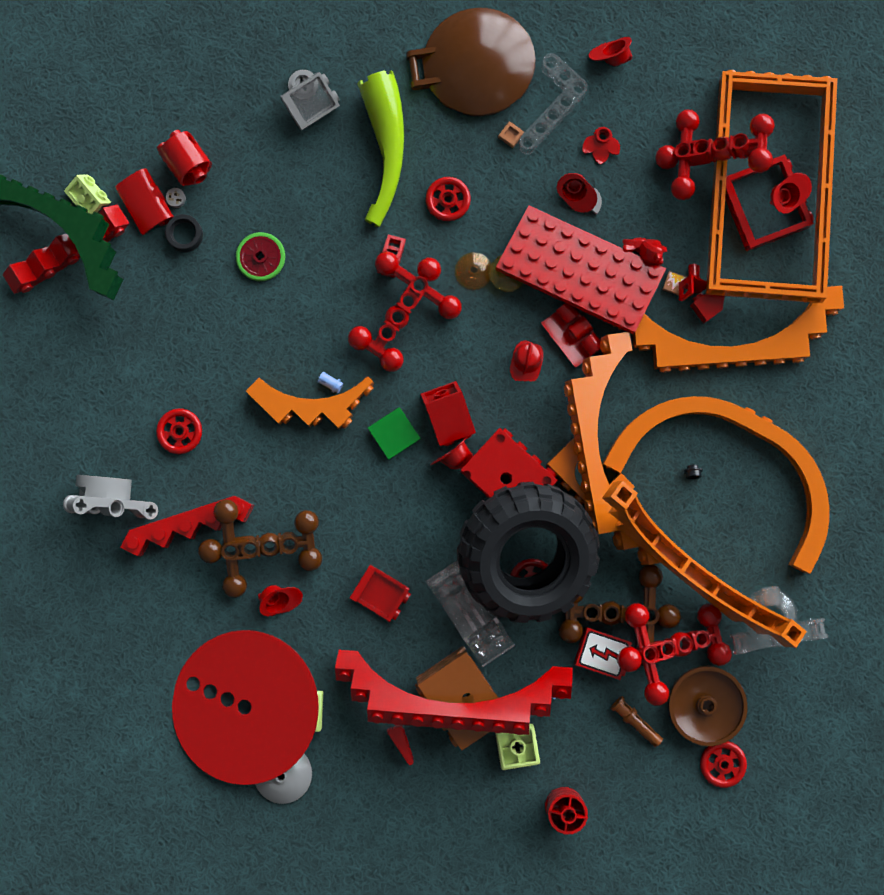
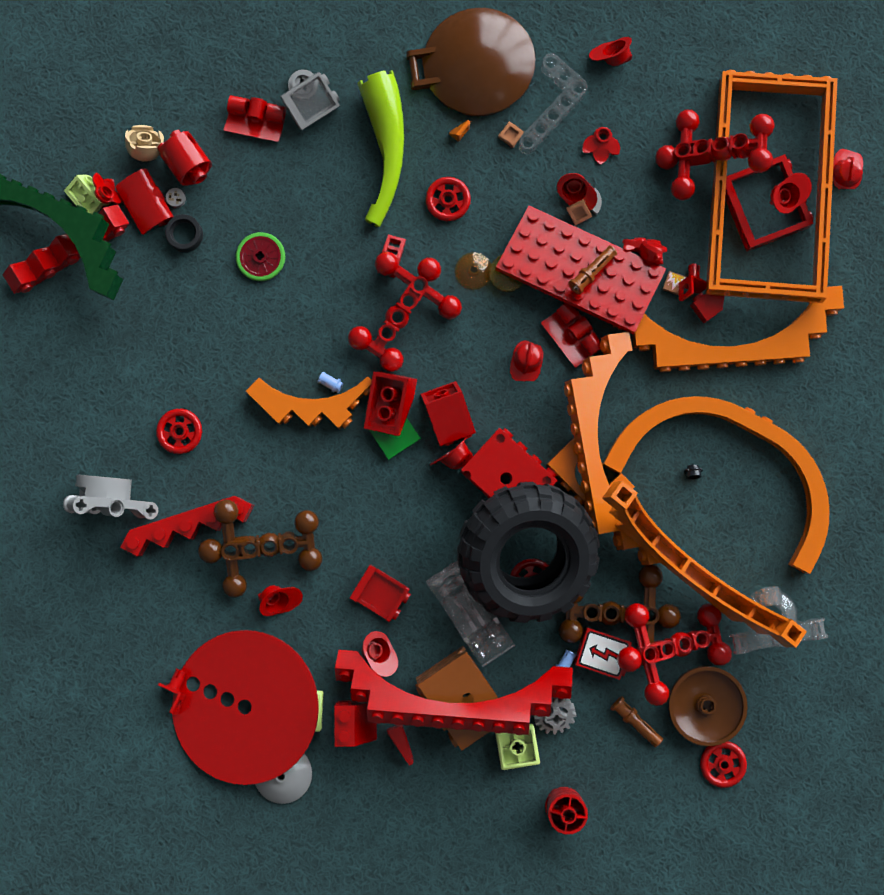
(105, 190): none -> red plate
(143, 142): none -> tan cylinder
(174, 686): none -> red bracket
(255, 118): none -> red panel
(352, 724): none -> red slope
(380, 654): none -> red piece
(389, 402): none -> red slope
(458, 132): none -> orange slope
(560, 716): none -> light grey gear
(567, 659): none -> light blue pin
(579, 212): none -> nougat tile
(586, 275): none -> dark orange pin
(847, 169): none -> red piece

